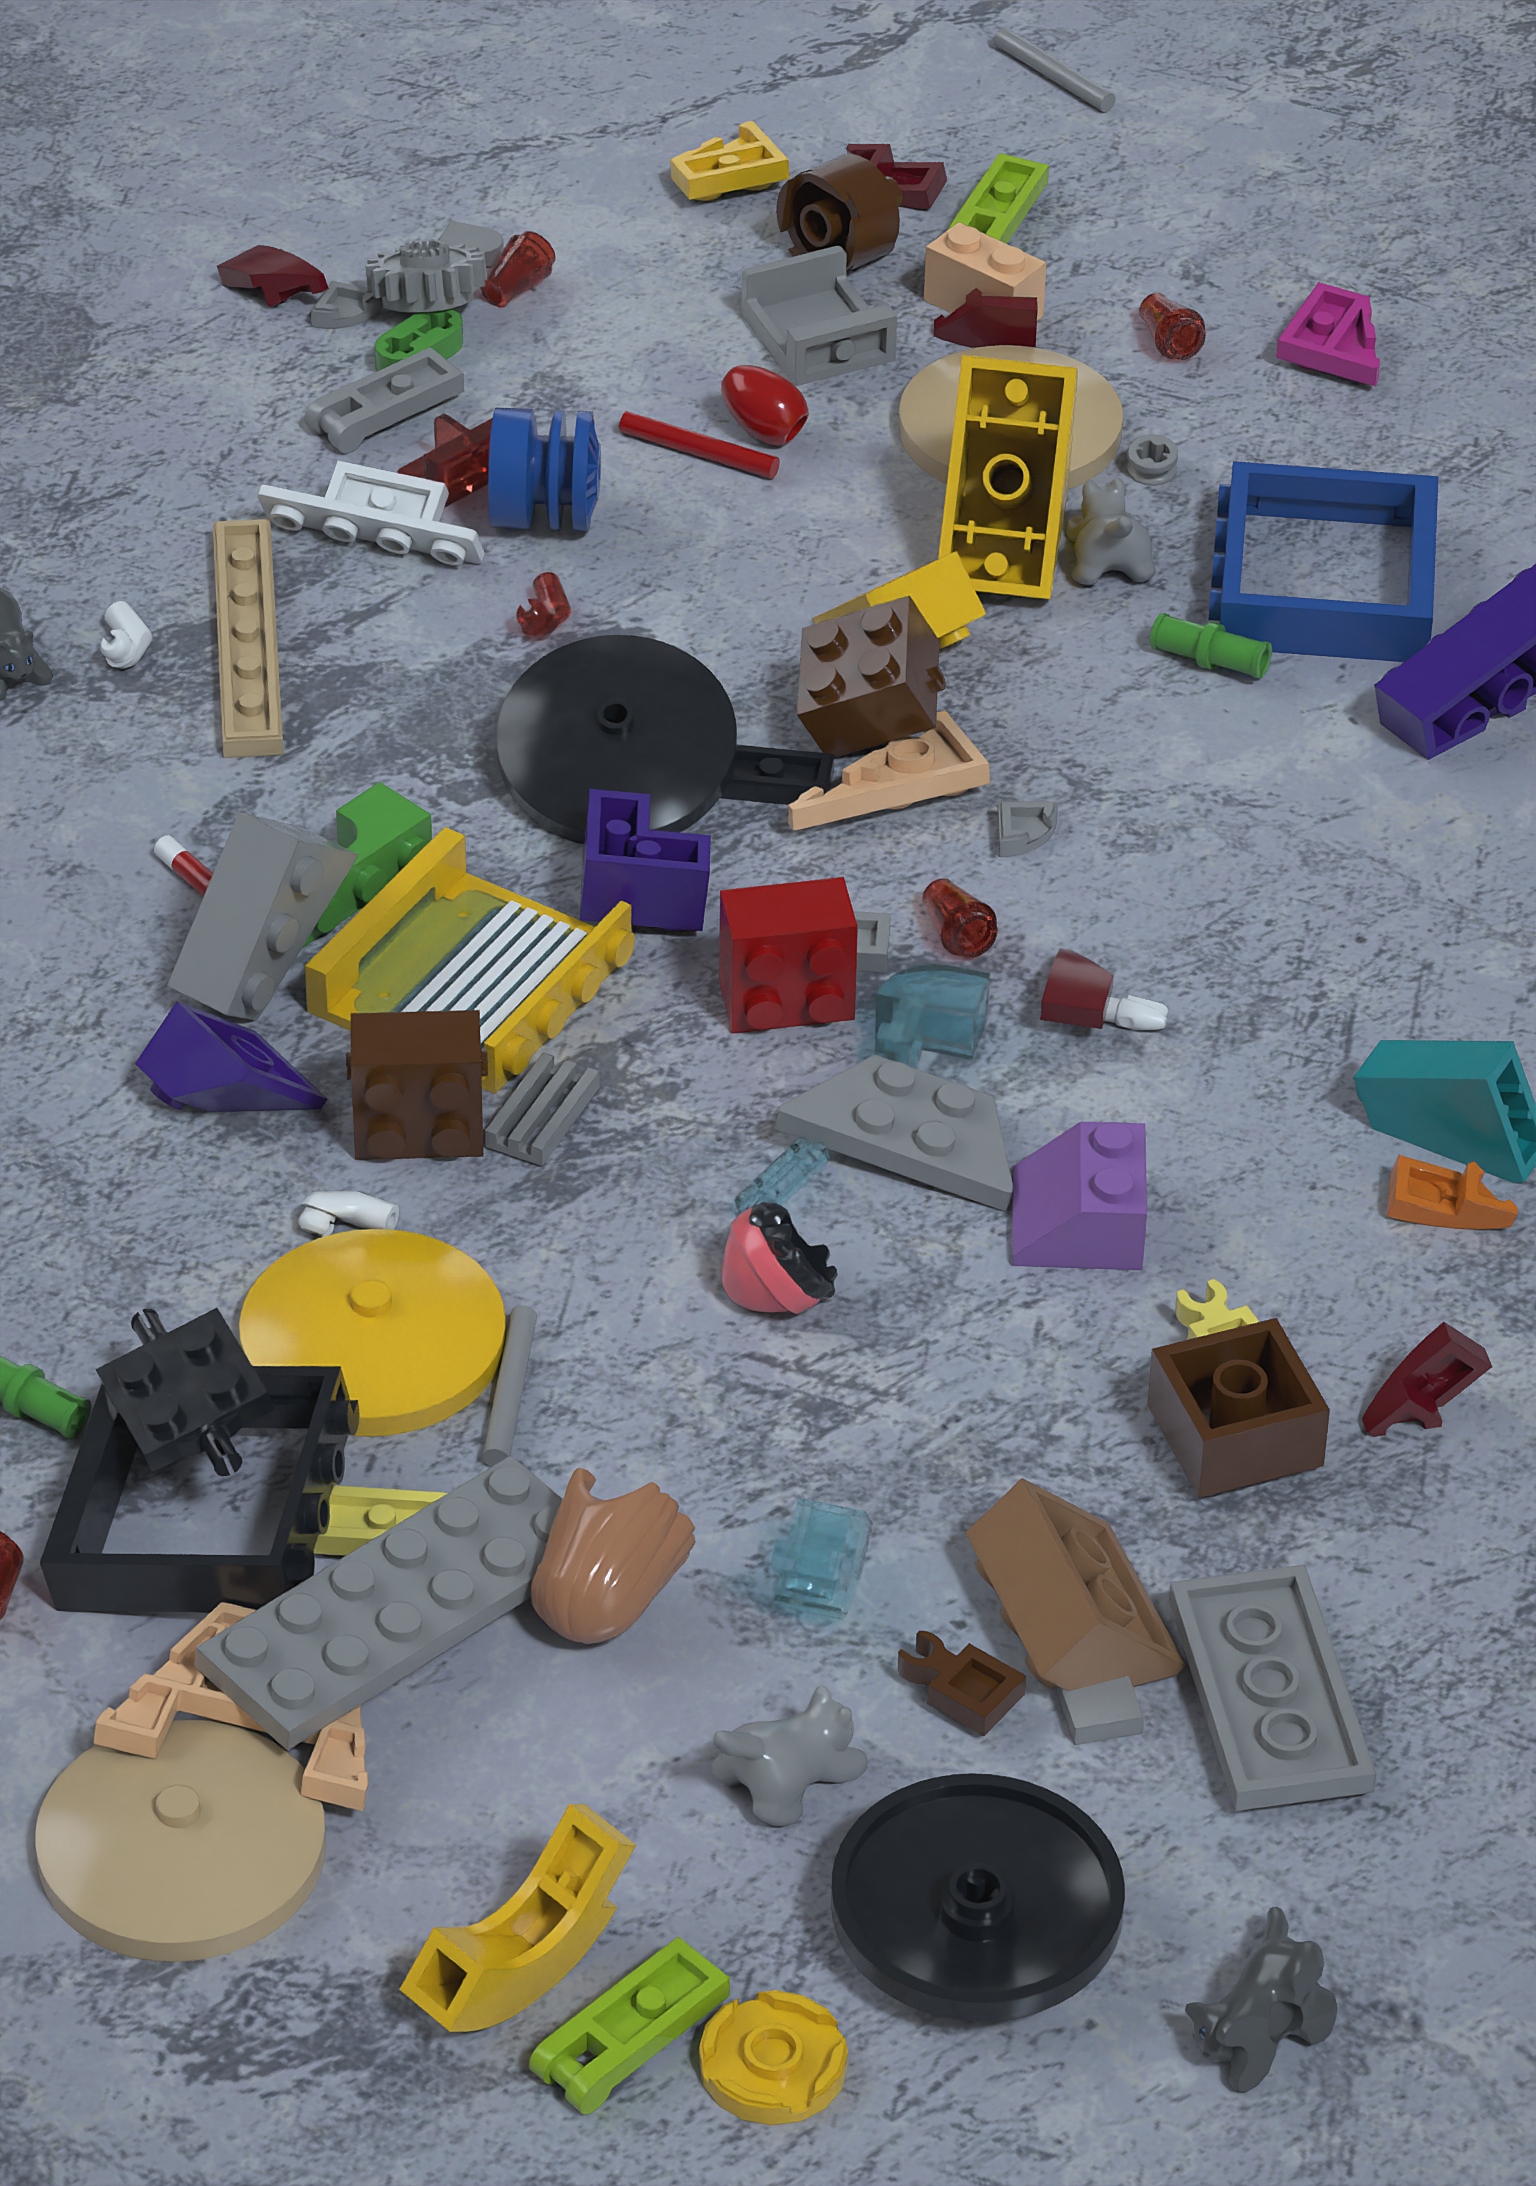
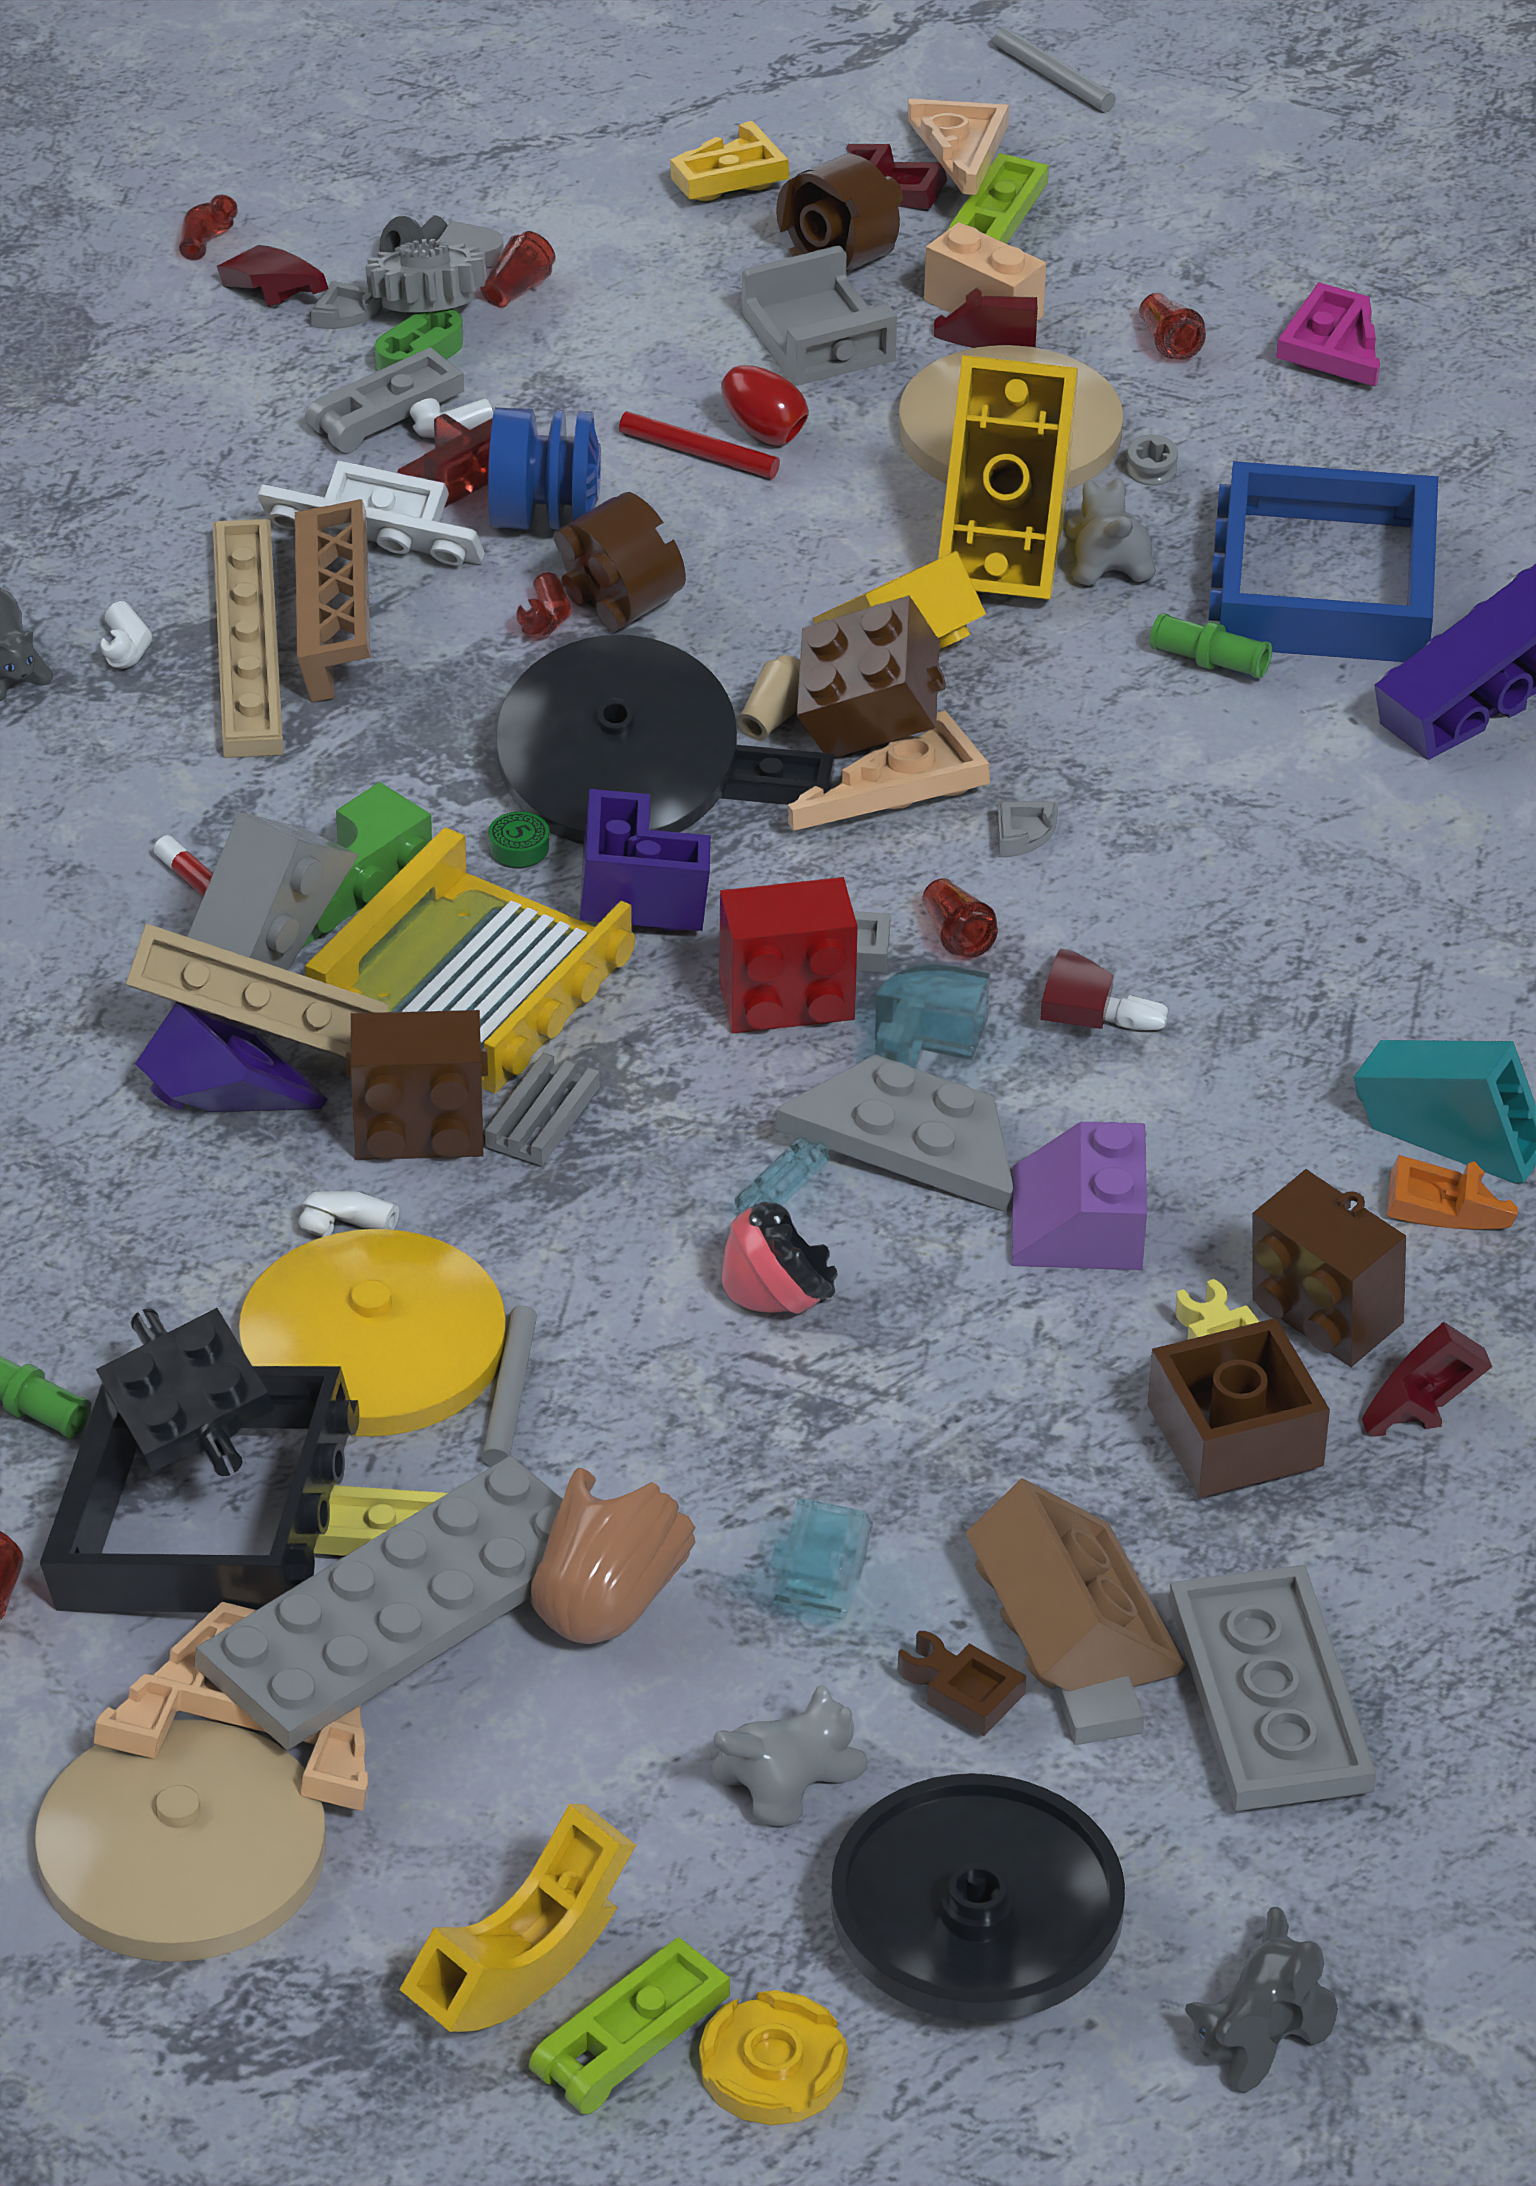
(206, 223): none -> clear red arm
(247, 990): none -> tan fence
(319, 585): none -> medium nougat fence
(405, 229): none -> dark grey plate
(468, 415): none -> white arm
(518, 839): none -> green tile
(619, 560): none -> reddish brown brick
(772, 698): none -> tan cone
(960, 136): none -> light nougat wing
(1328, 1267): none -> reddish brown brick

